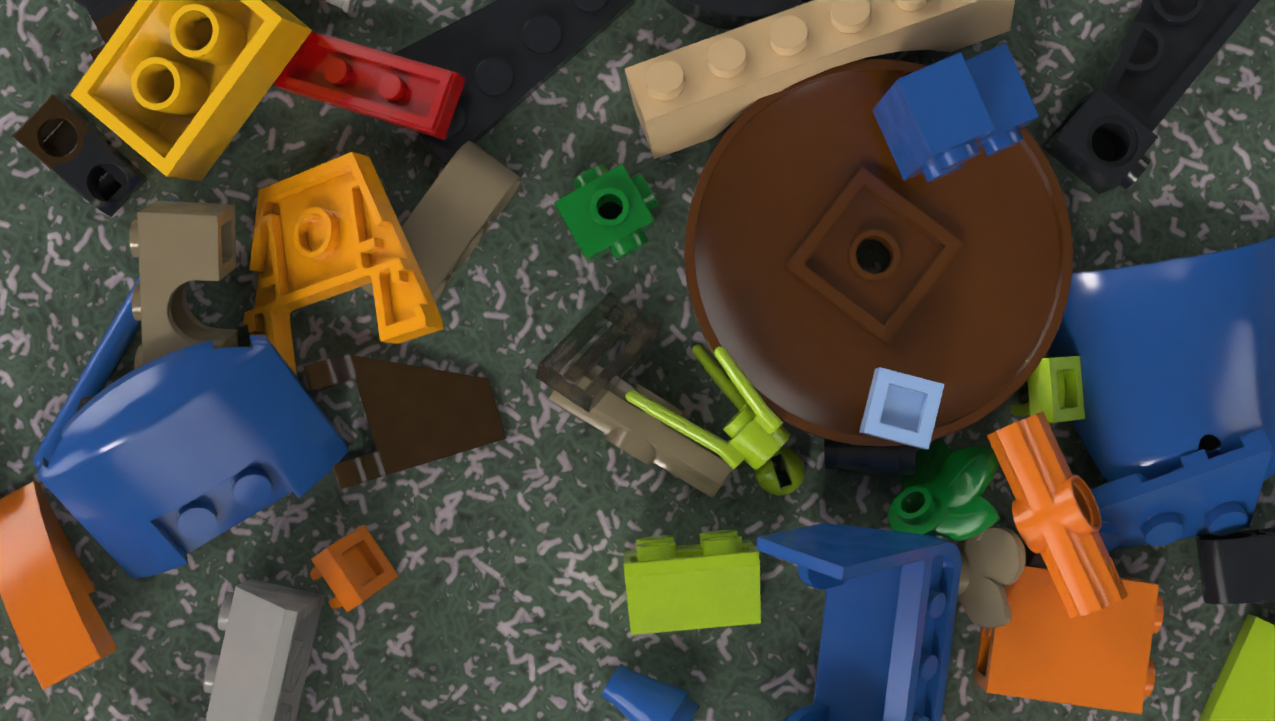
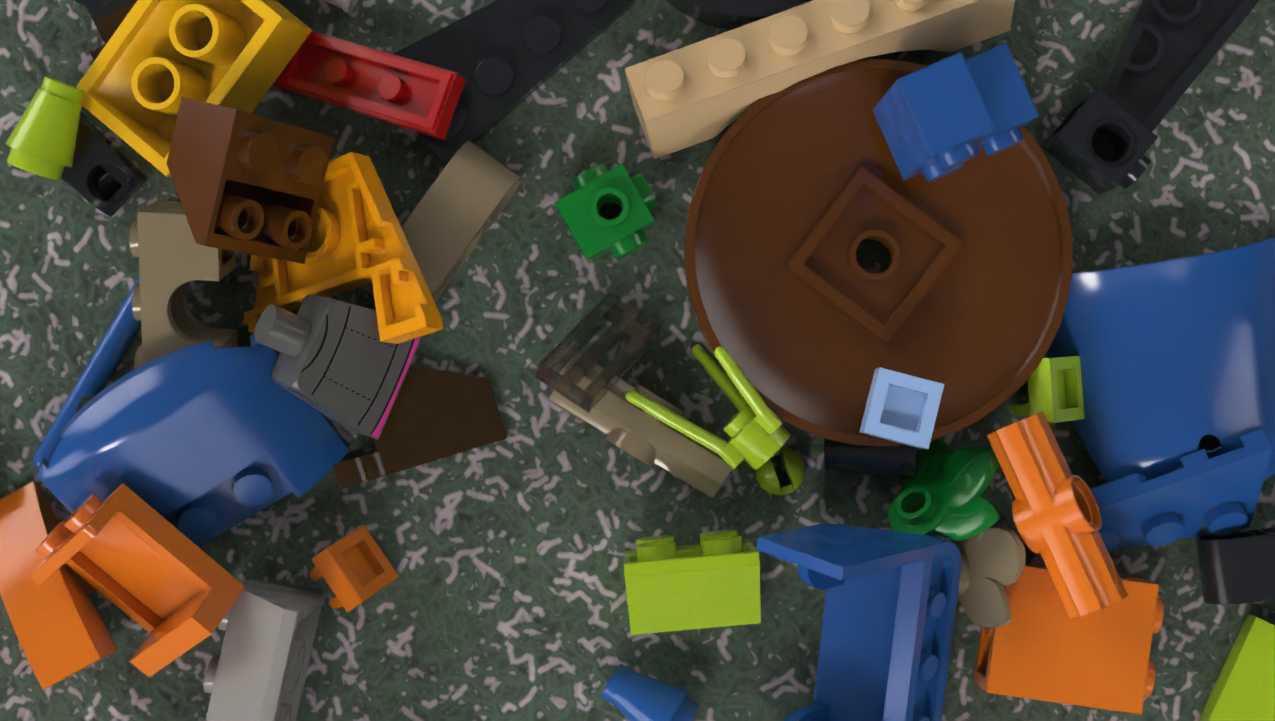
(47, 130): none -> lime cone
(144, 571): none -> orange panel
(247, 179): none -> reddish brown slope
(337, 361): none -> dark grey torso

